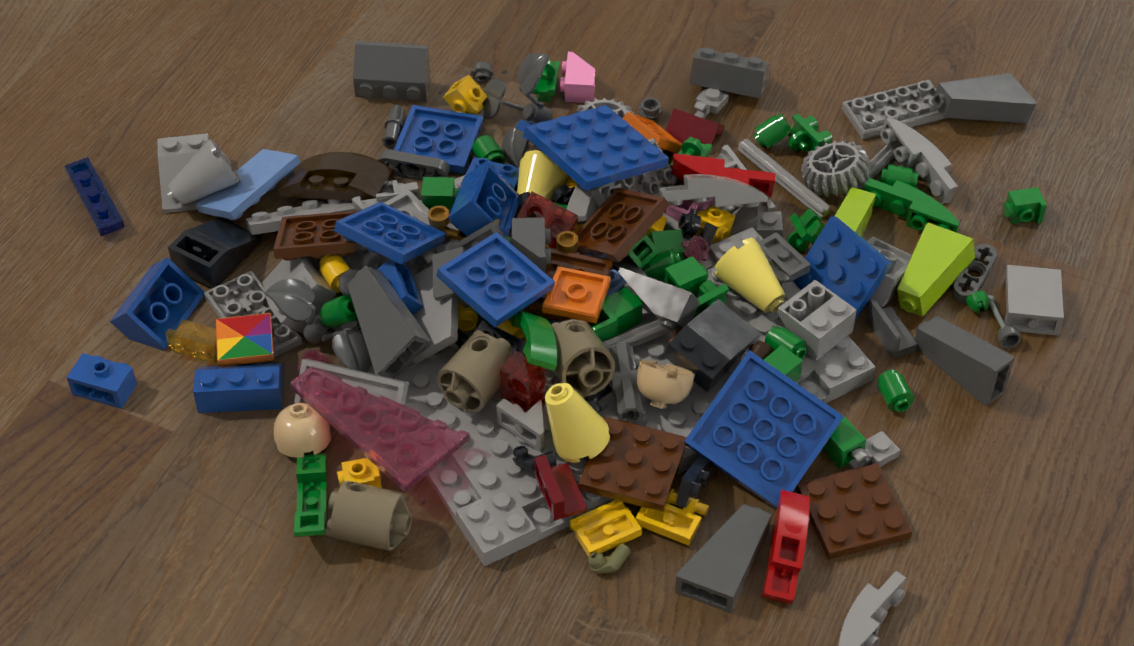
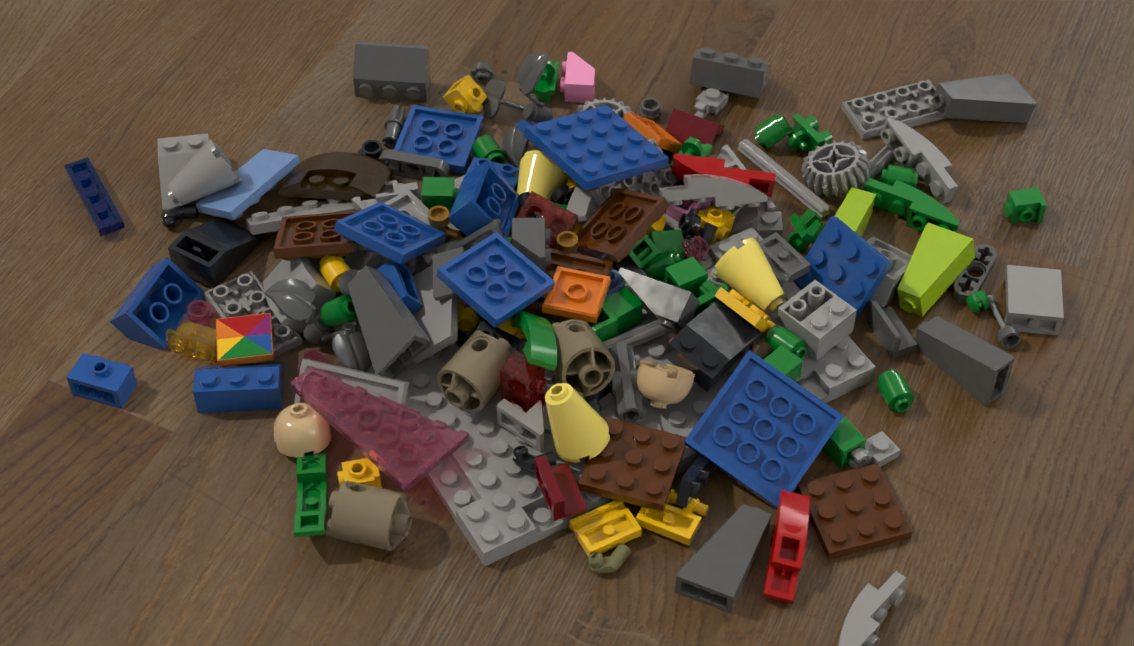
(187, 211): none -> black arm
(199, 307): none -> clear pink plate
(372, 149): none -> black plate
(745, 309): none -> yellow plate

